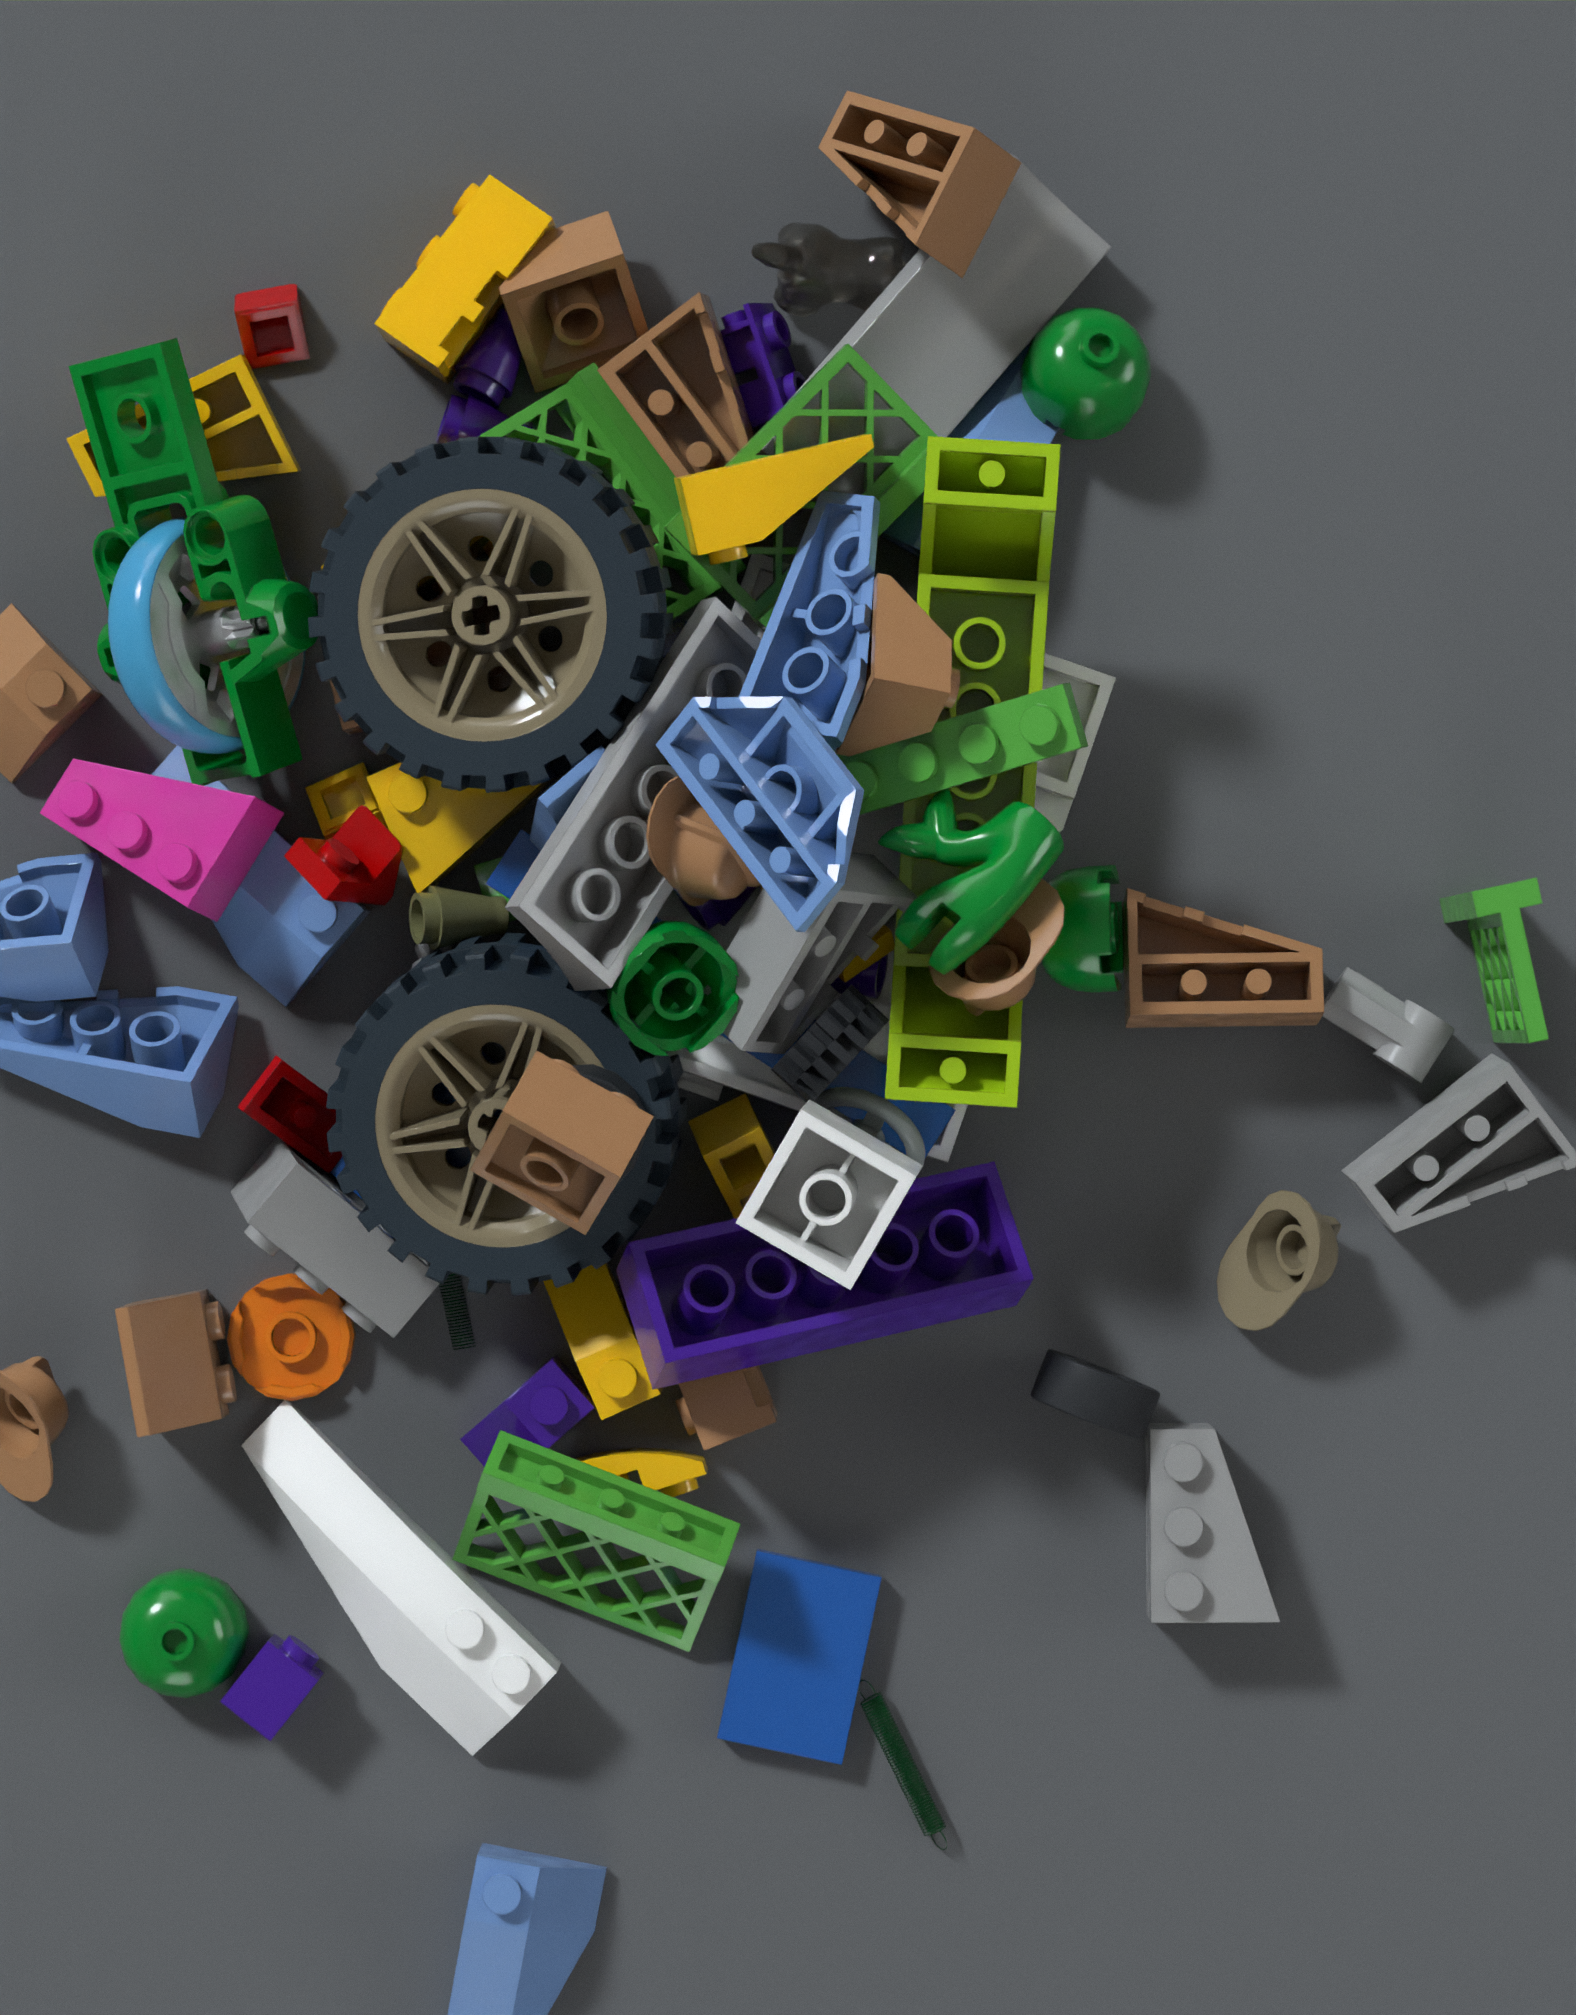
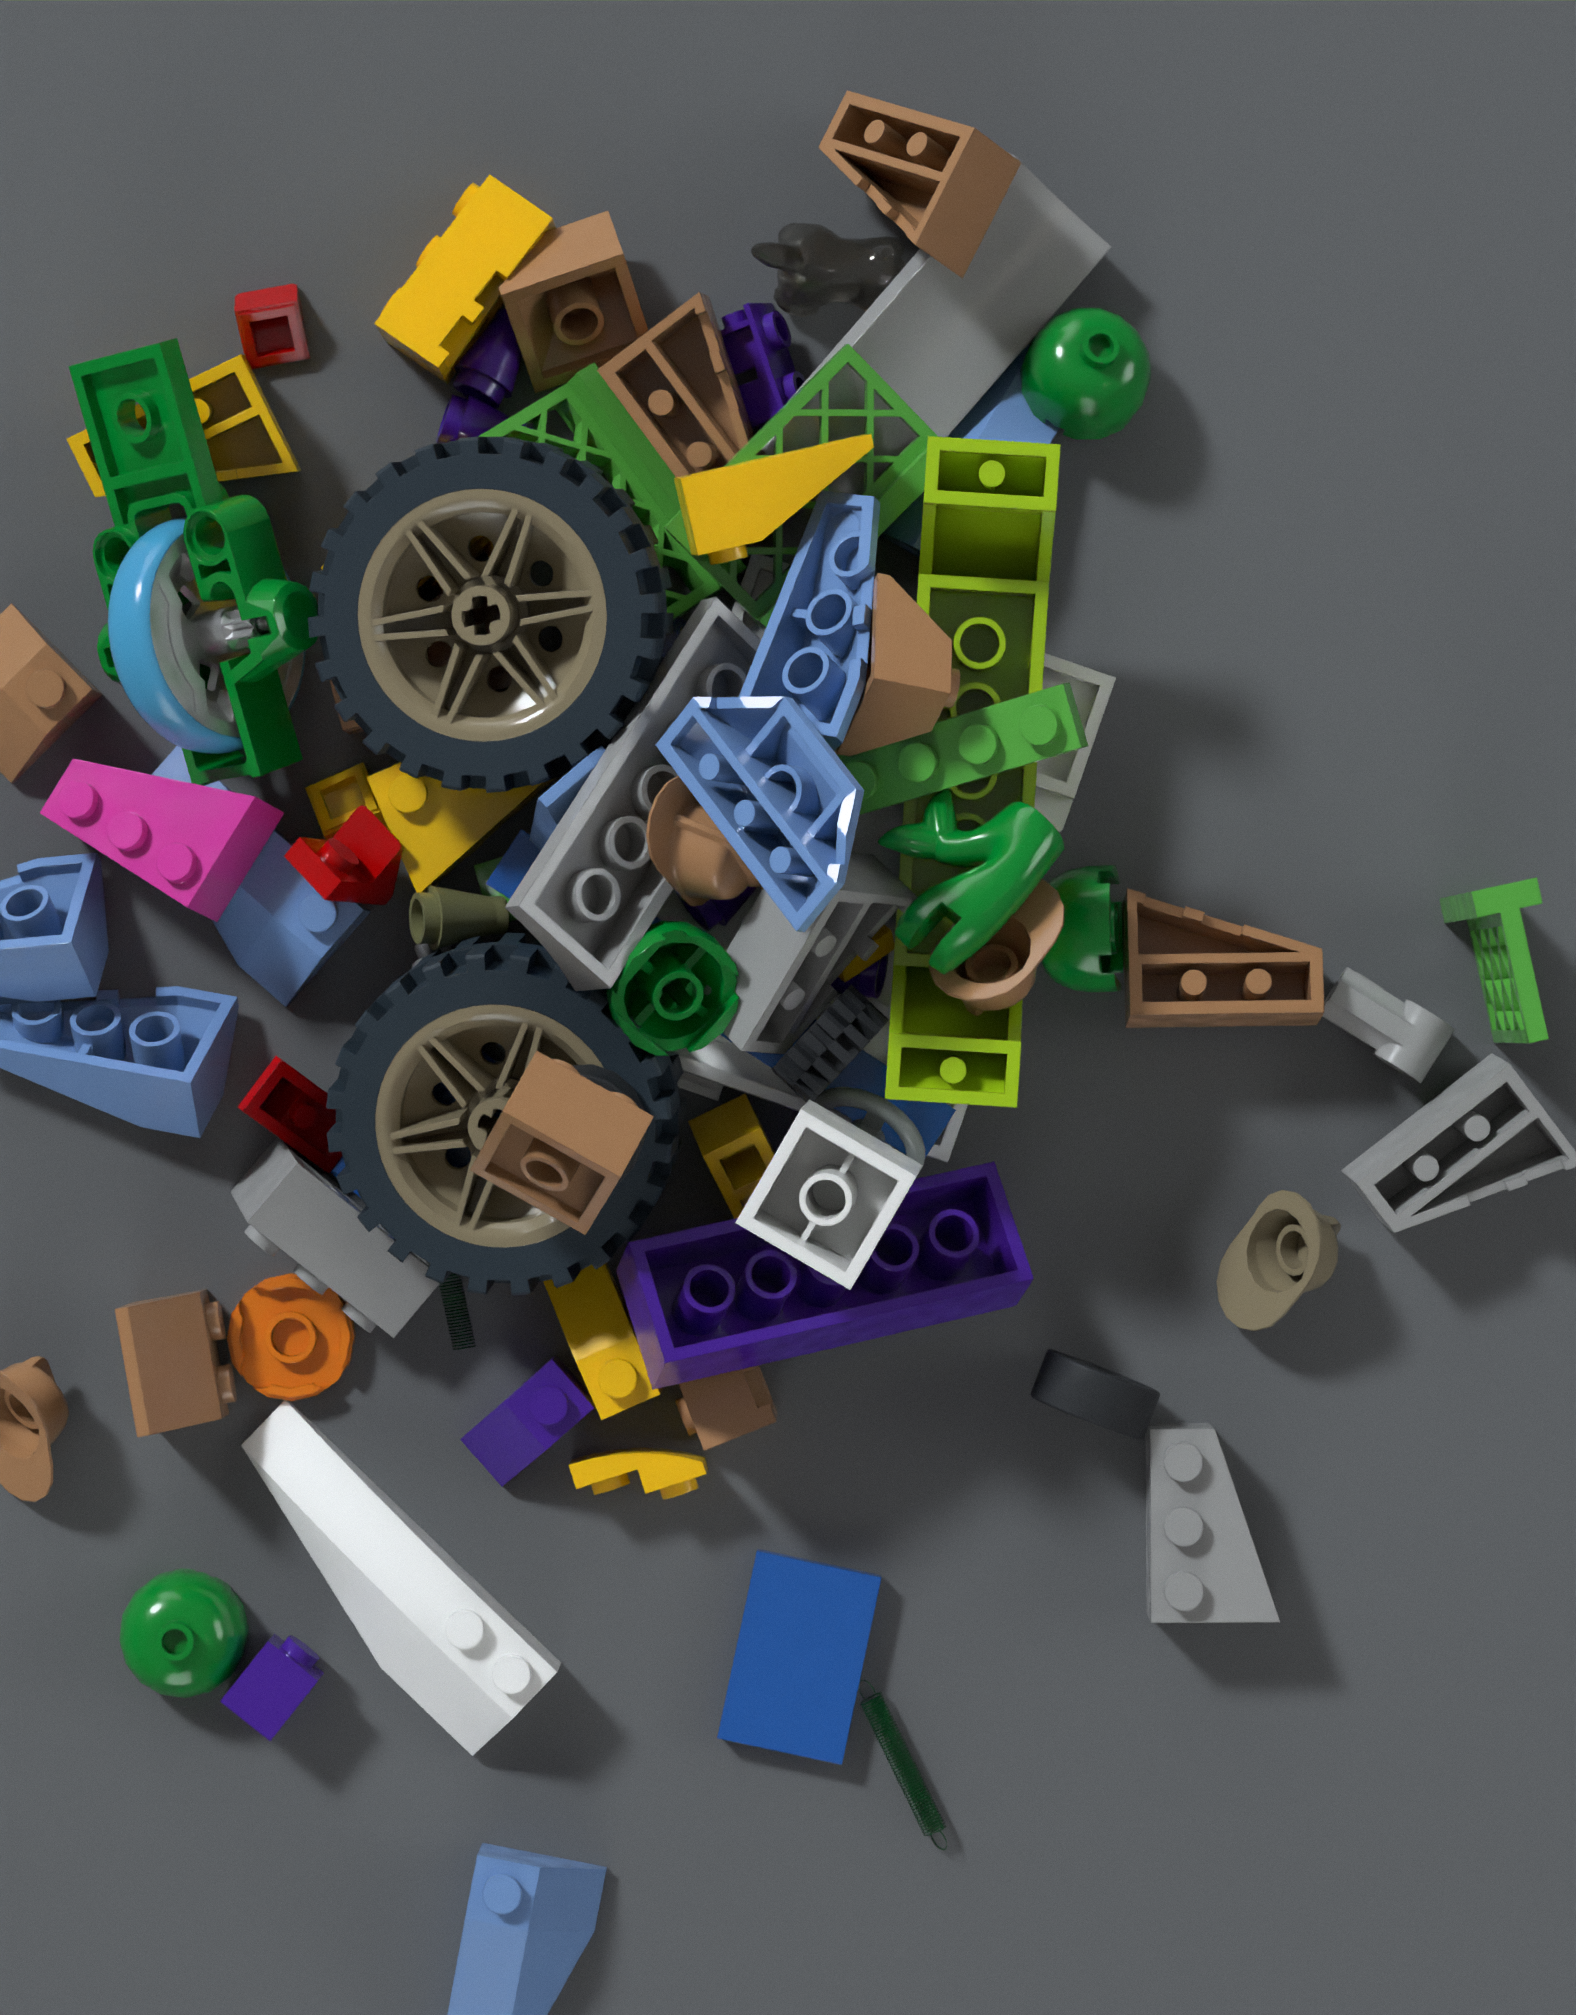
(607, 1512): bright green fence -> none

